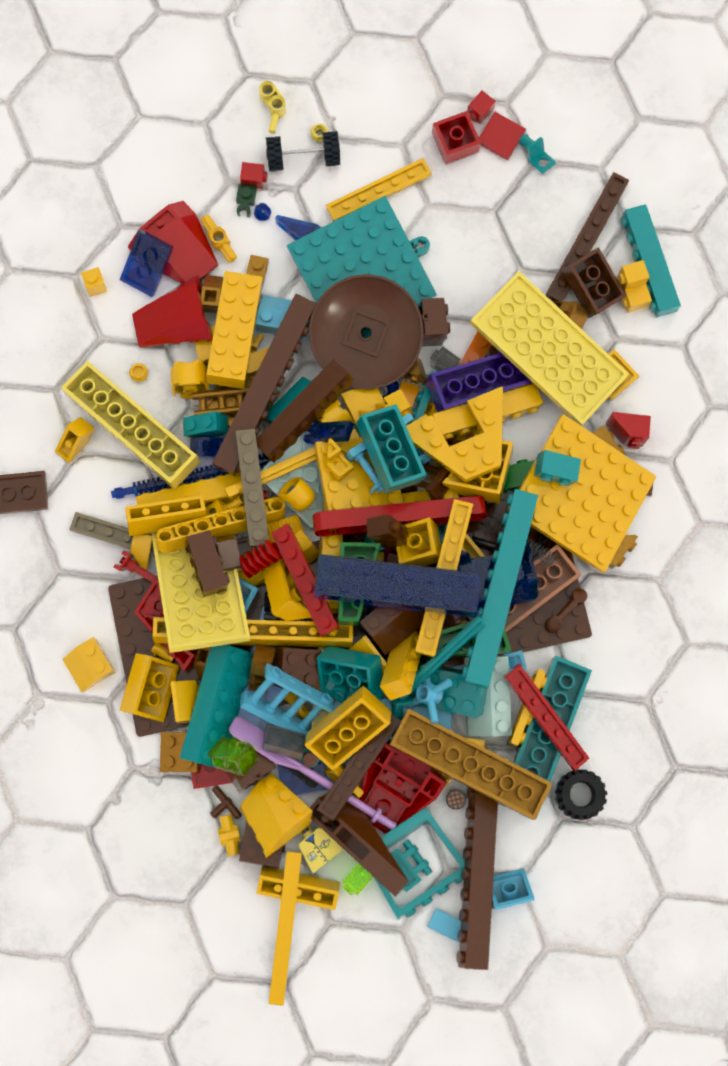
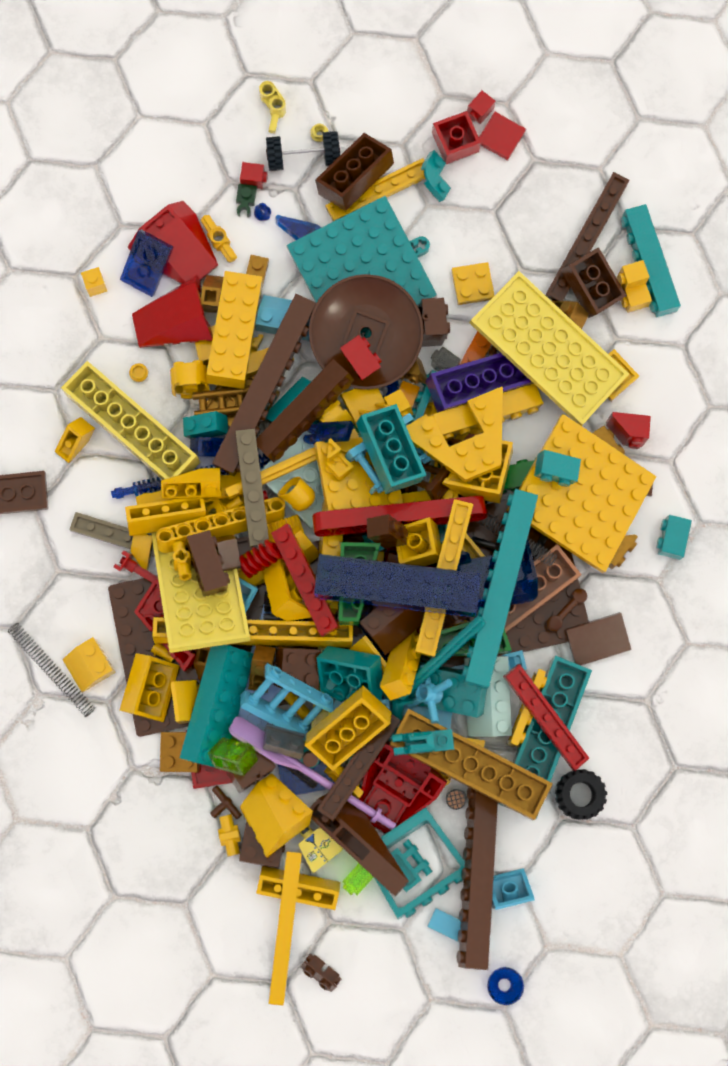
(51, 667): none -> piece
(181, 561): none -> yellow axle
(193, 484): none -> yellow slope
(313, 969): none -> reddish brown hinge
(354, 171): none -> reddish brown brick
(360, 357): none -> red brick
(424, 742): none -> teal plate
(434, 182): none -> teal plate
(472, 283): none -> yellow plate
(515, 990): none -> clear blue piece
(536, 152): teal bracket -> none
(598, 639): none -> reddish brown tile
(674, 537): none -> teal brick

